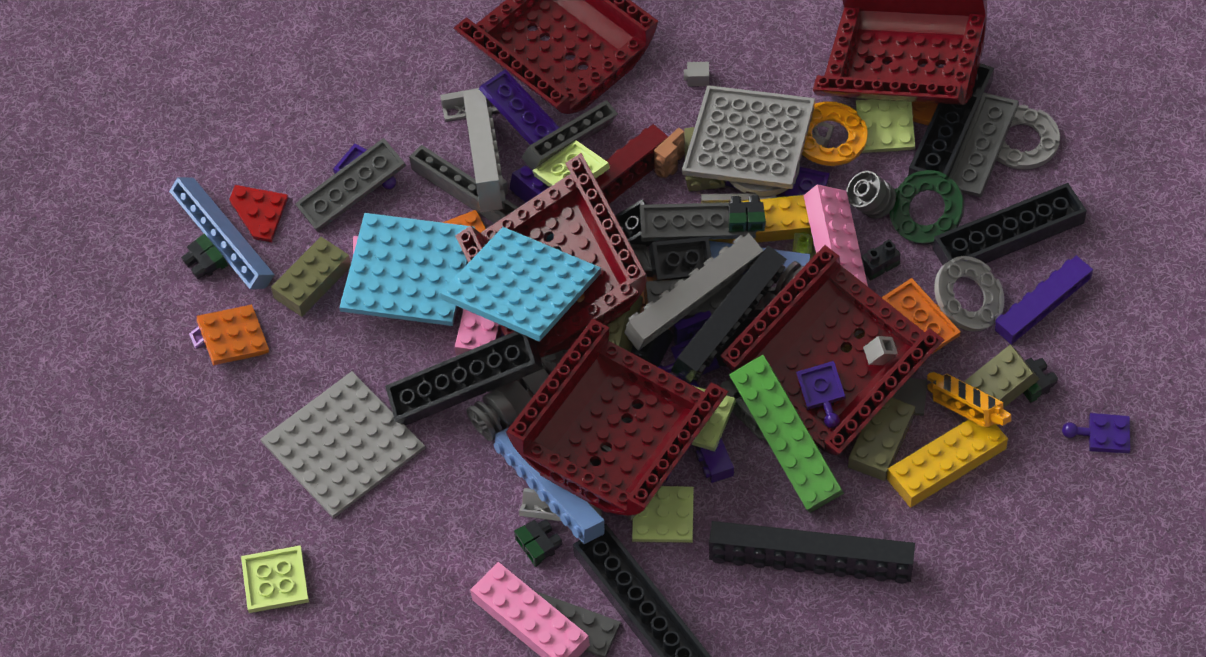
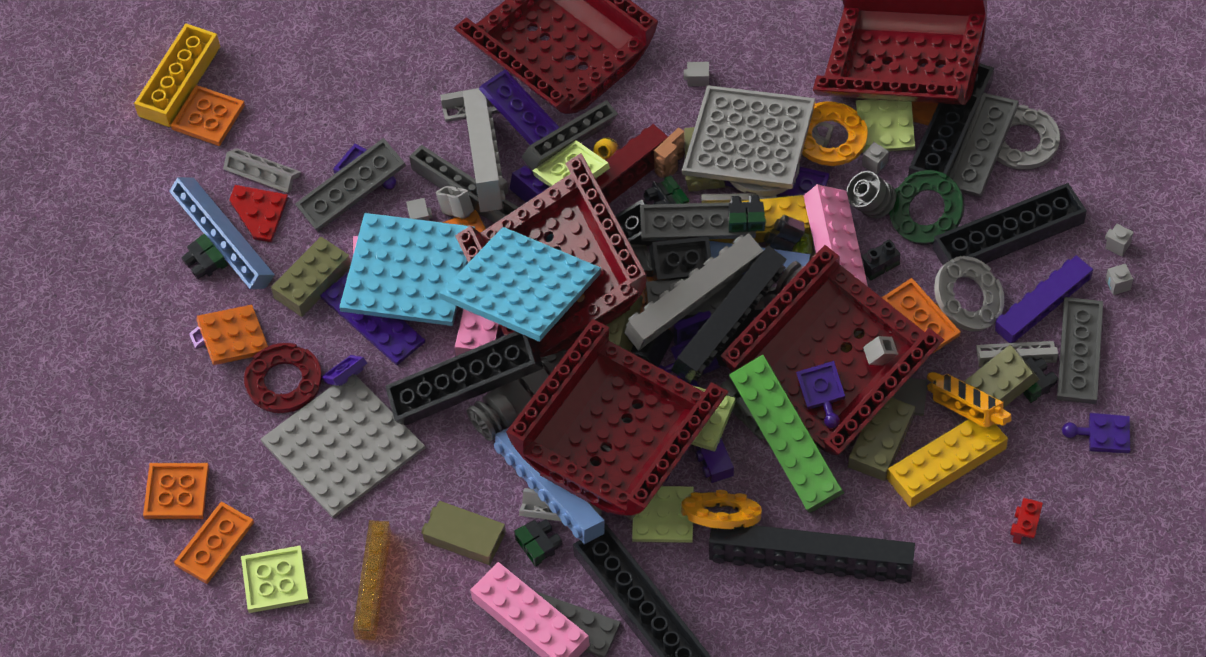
(176, 491): none -> orange plate
(177, 75): none -> yellow brick
(207, 115): none -> orange plate
(214, 542): none -> orange plate
(260, 169): none -> light grey fence
(279, 354): none -> dark red plate
(339, 374): none -> dark purple plate
(372, 580): none -> clear yellow brick
(388, 335): none -> dark purple plate
(418, 210): none -> light grey brick
(454, 201): none -> light grey brick
(463, 532): none -> olive brick
(603, 144): none -> yellow head
(666, 192): none -> hips
(748, 512): none -> light orange plate
(785, 234): none -> black brick
(875, 158): none -> light grey brick
(1028, 520): none -> red bracket
(1048, 354): none -> light grey fence
(1080, 350): none -> dark grey plate
(1118, 239): none -> light grey brick
(1119, 279): none -> light grey brick

